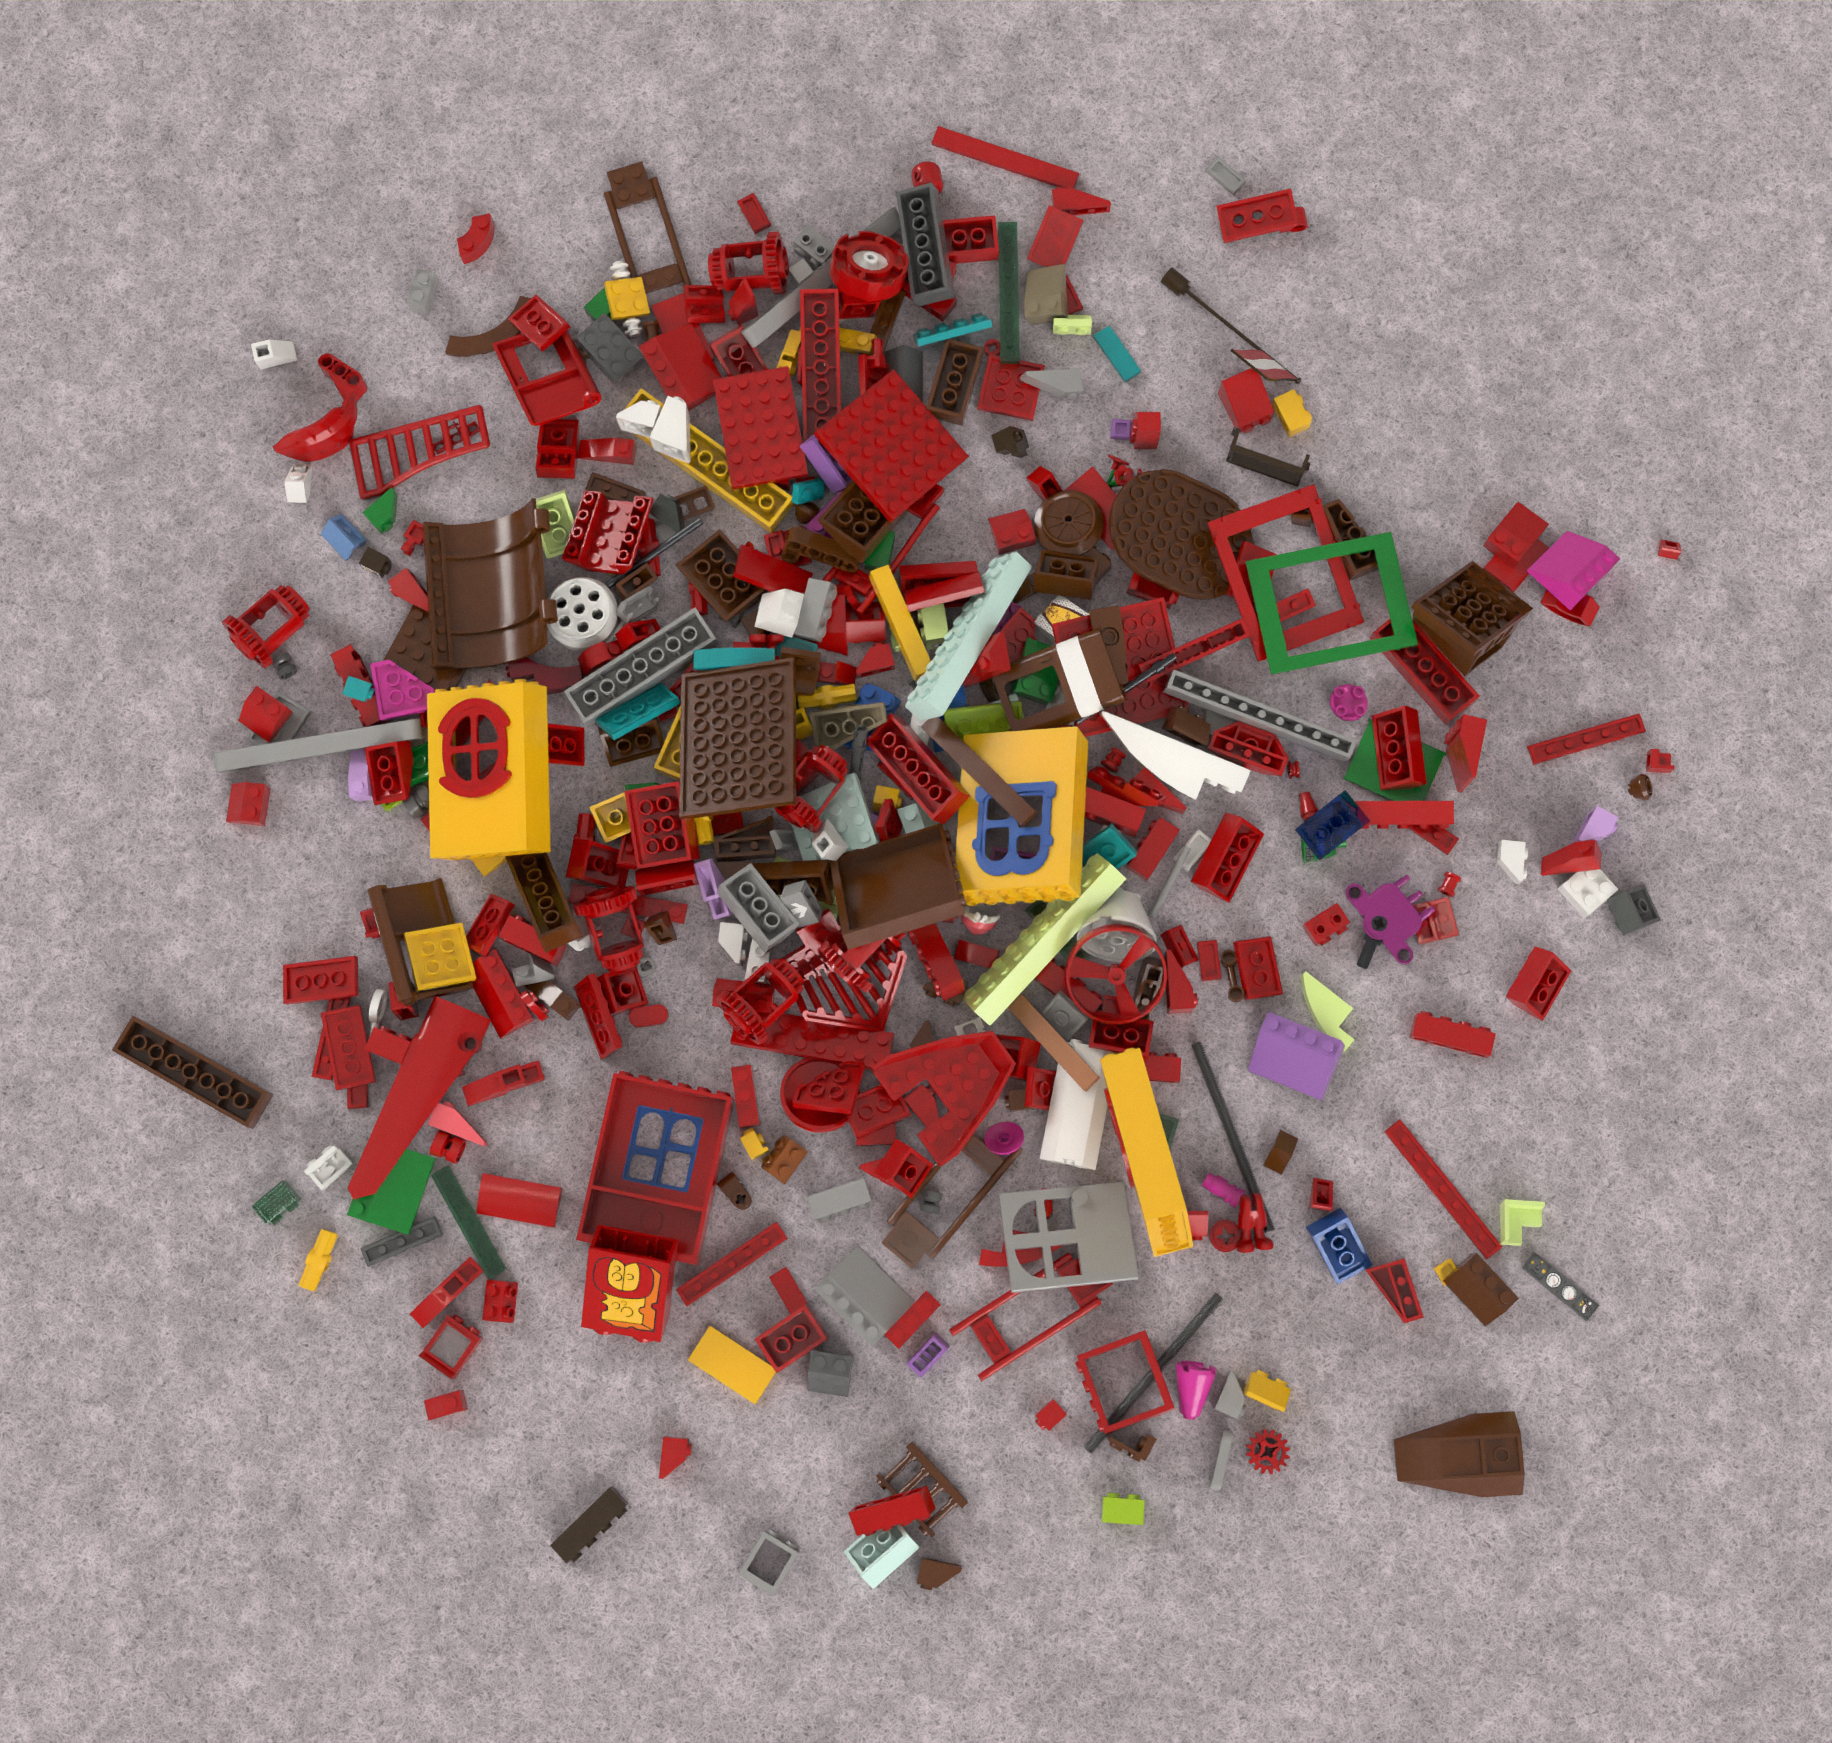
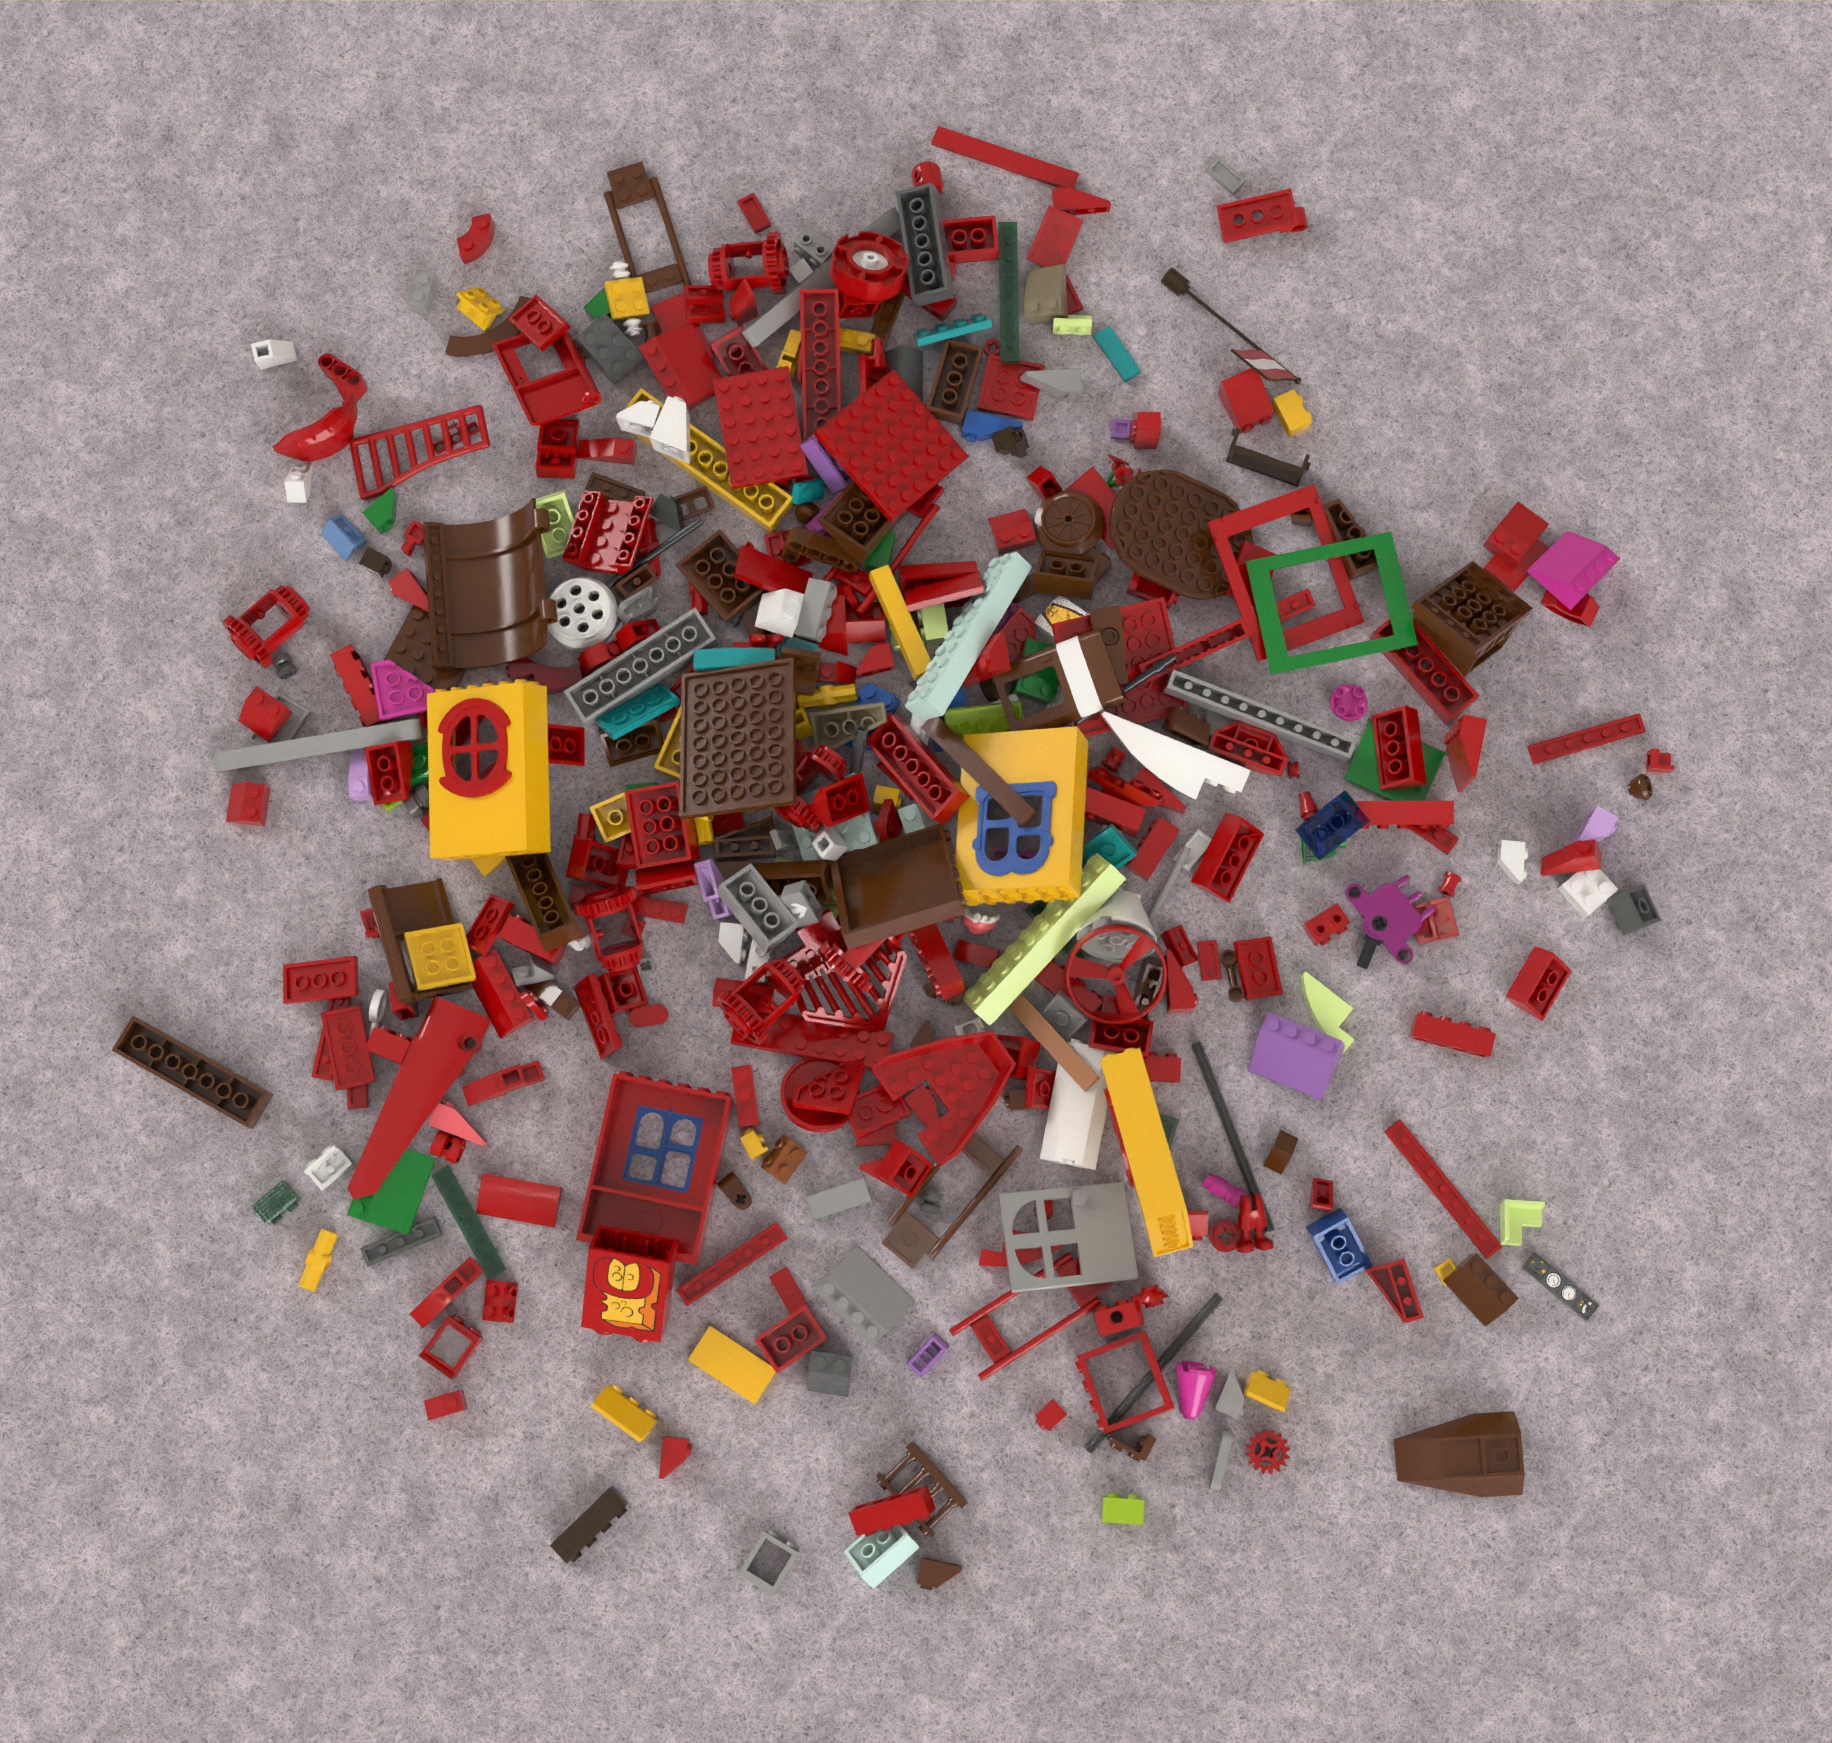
(358, 689): teal brick -> none
(479, 306): none -> yellow bracket
(625, 1412): none -> yellow slope
(660, 928): reddish brown slope -> none
(841, 800): none -> red slope
(912, 1319): red brick -> none
(981, 426): none -> blue slope
(1004, 1138): dark pink dish -> none
(1130, 1312): none -> red brick
(1669, 549): red slope -> none

